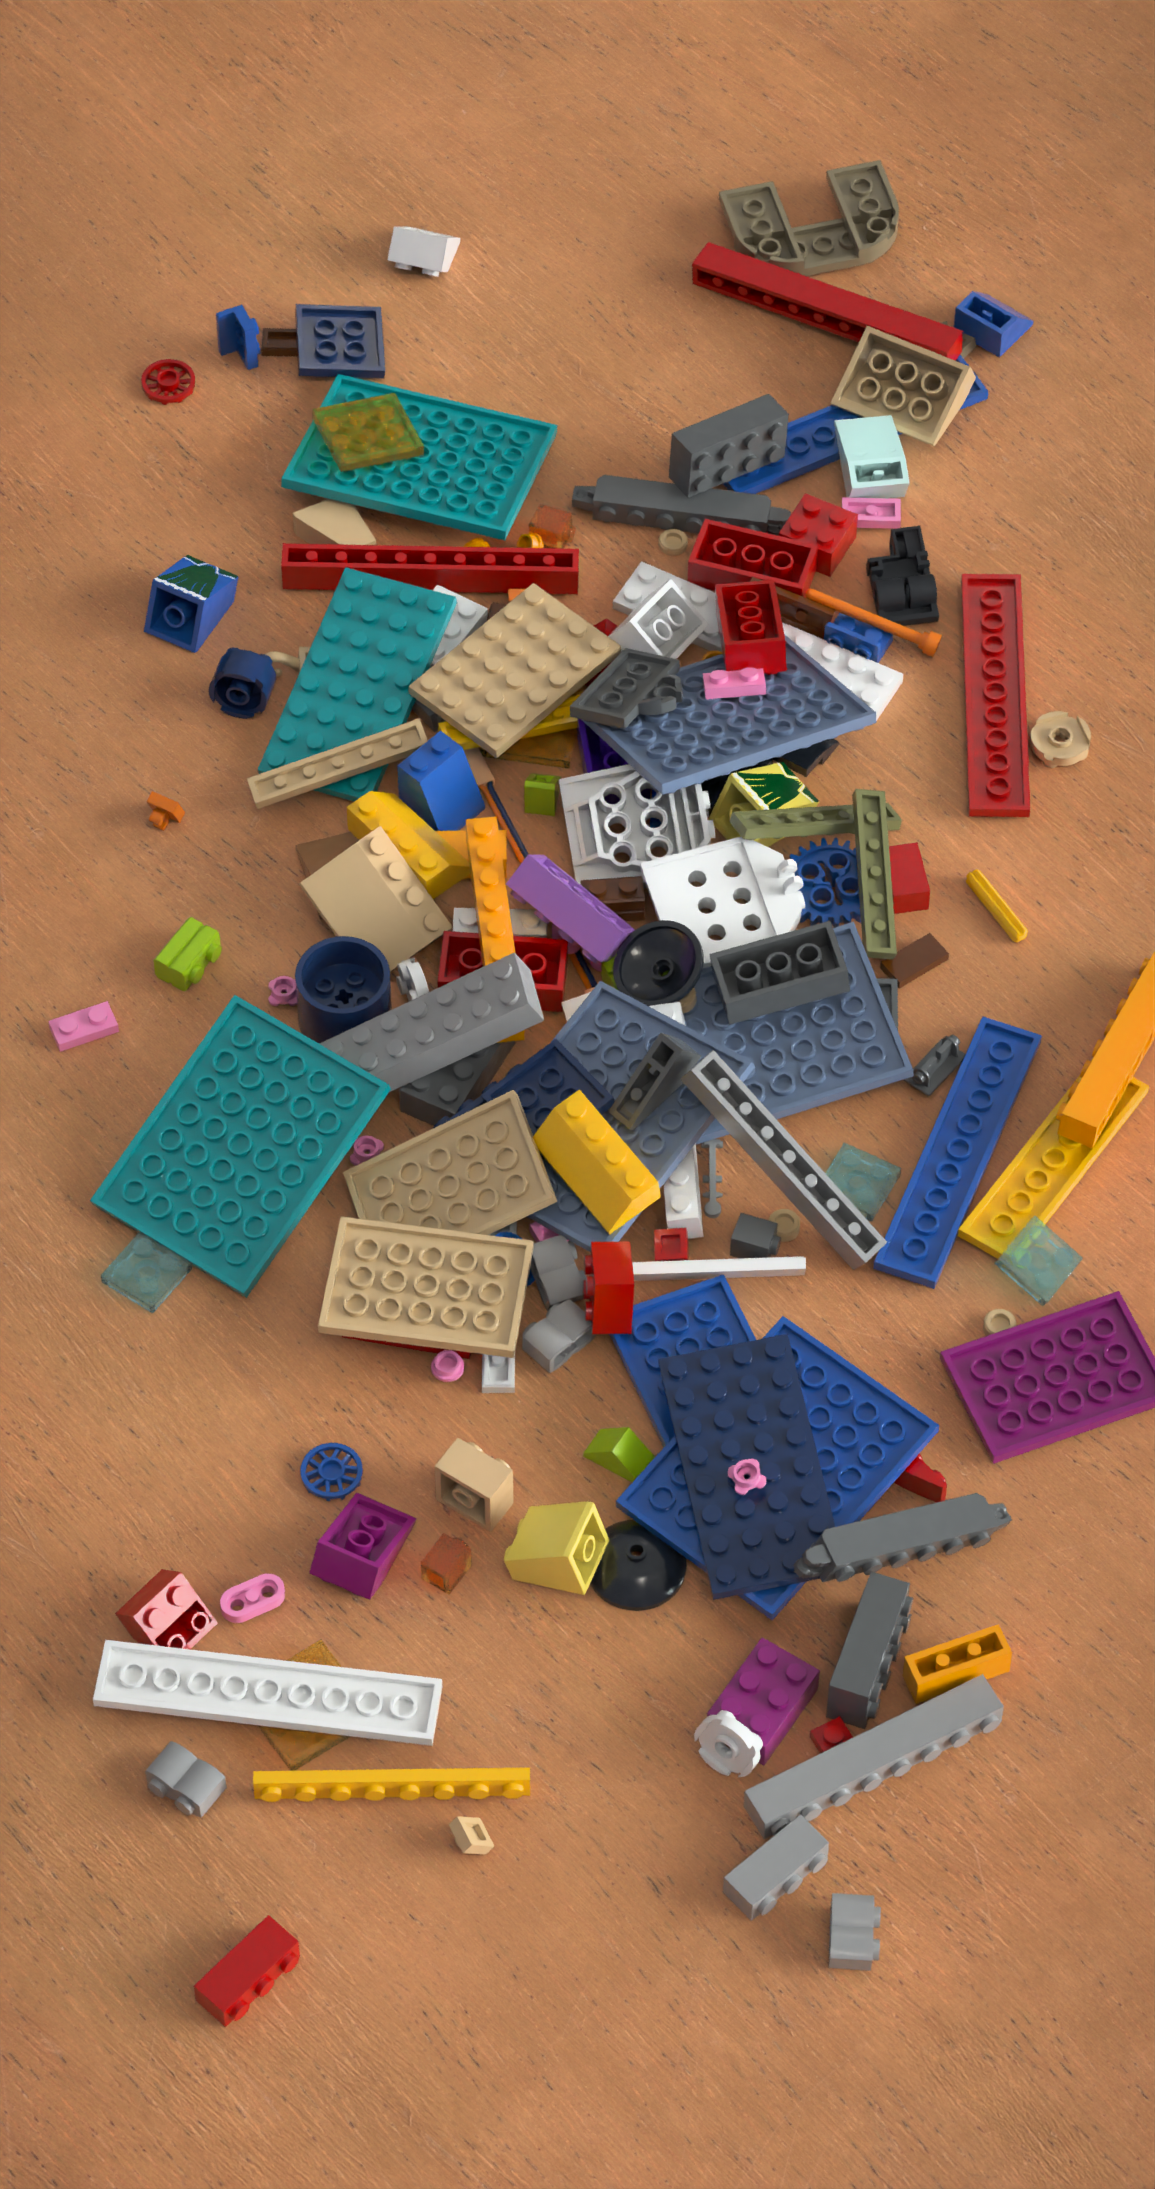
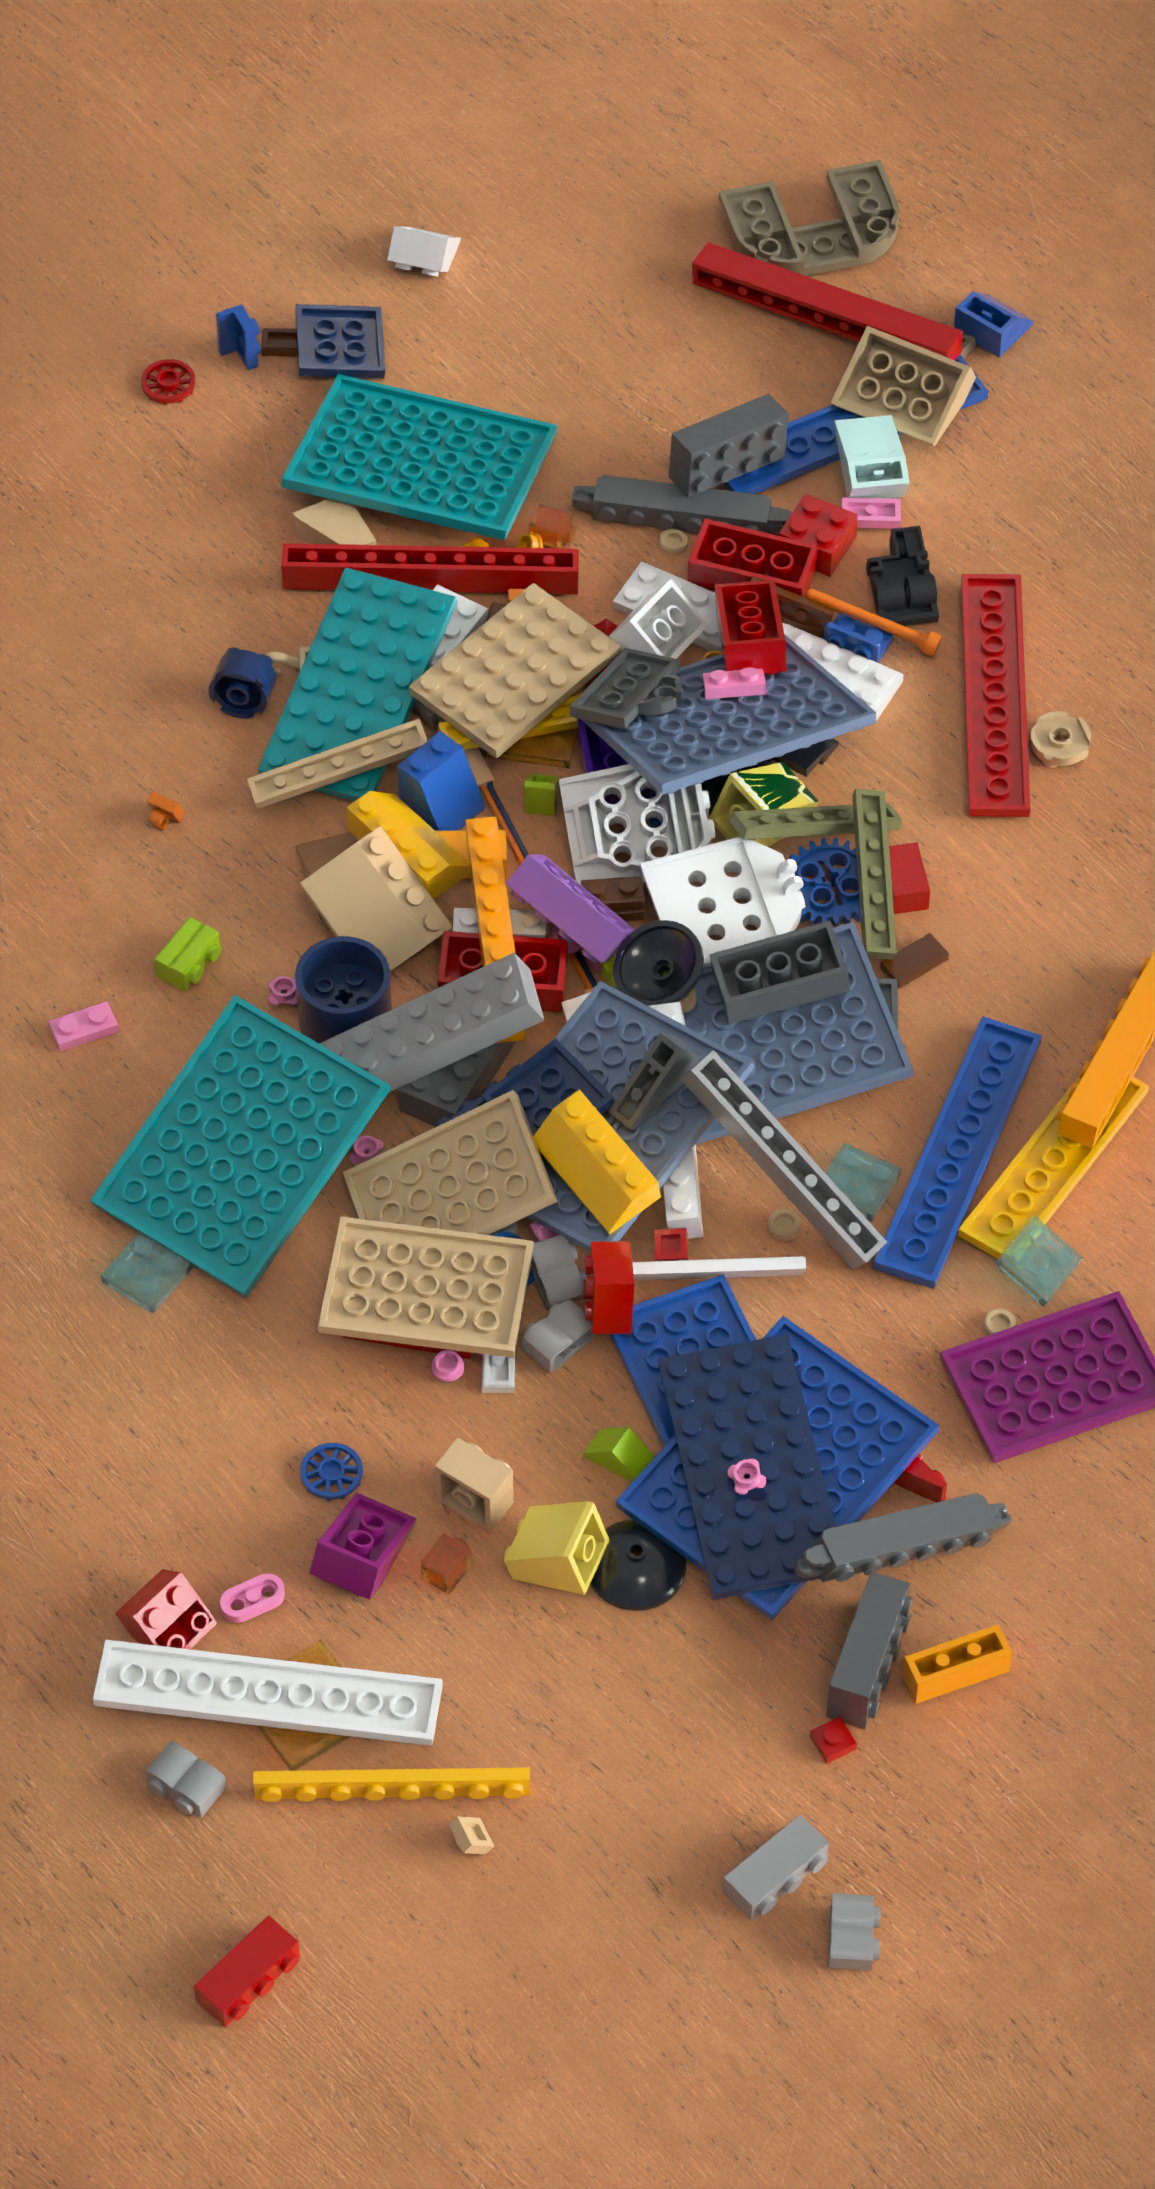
(189, 602): blue slope -> none
(368, 432): clear yellow plate -> none
(411, 979): white plate -> none
(712, 1208): light grey piece -> none
(725, 1729): white plate -> none
(754, 1238): dark grey brick -> none
(769, 1694): magenta brick -> none
(874, 1756): light grey brick -> none
(937, 1065): dark grey hinge -> none
(996, 906): yellow axle -> none

